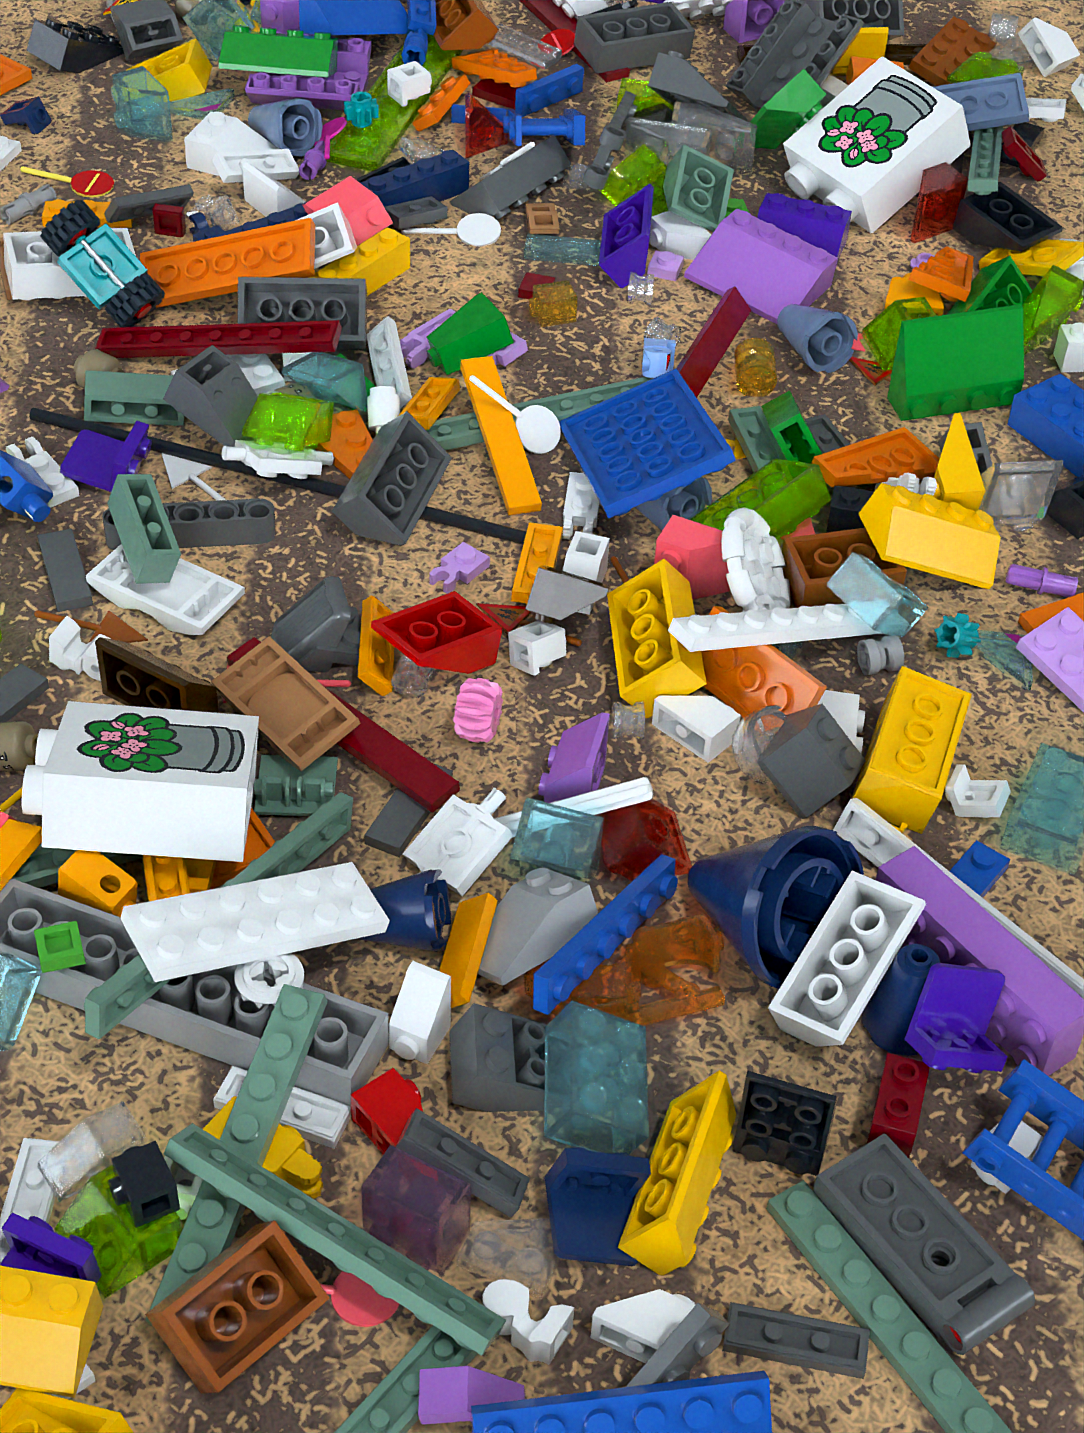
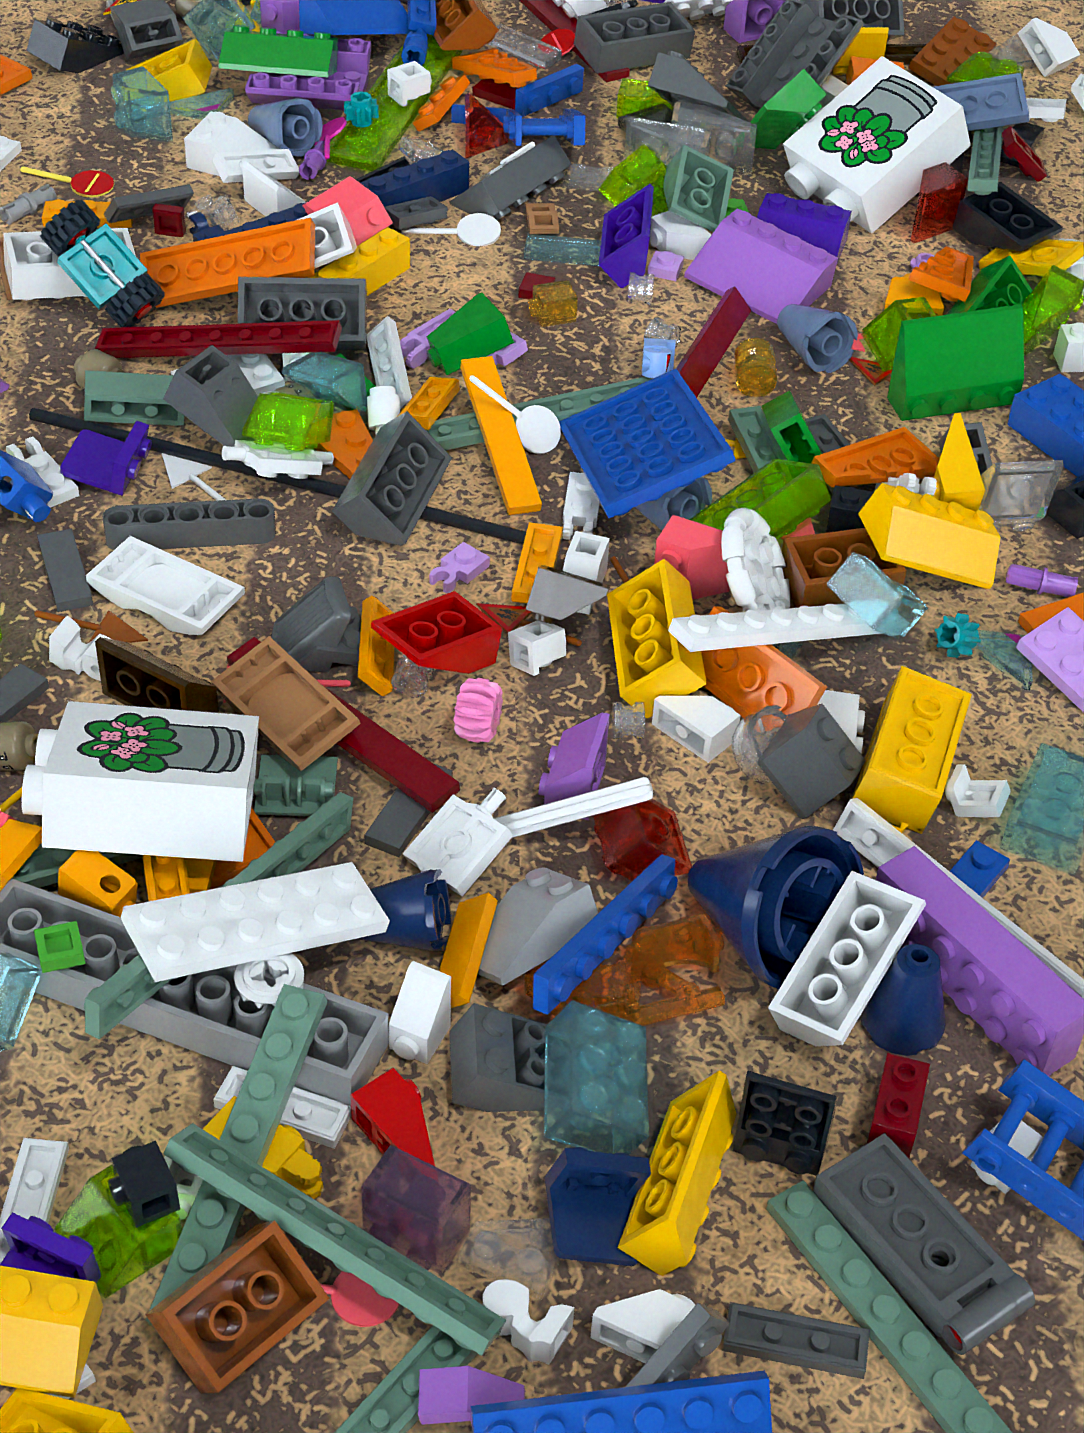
(28, 112): dark blue bracket -> none
(89, 1149): clear slope -> none
(143, 528): sand green brick -> none
(447, 1150): dark grey tile -> none
(559, 839): clear light blue slope -> none
(610, 139): dark grey hinge -> none
(880, 655): light grey wheel -> none
(954, 1018): dark purple bracket -> none
(1003, 26): clear piece -> none

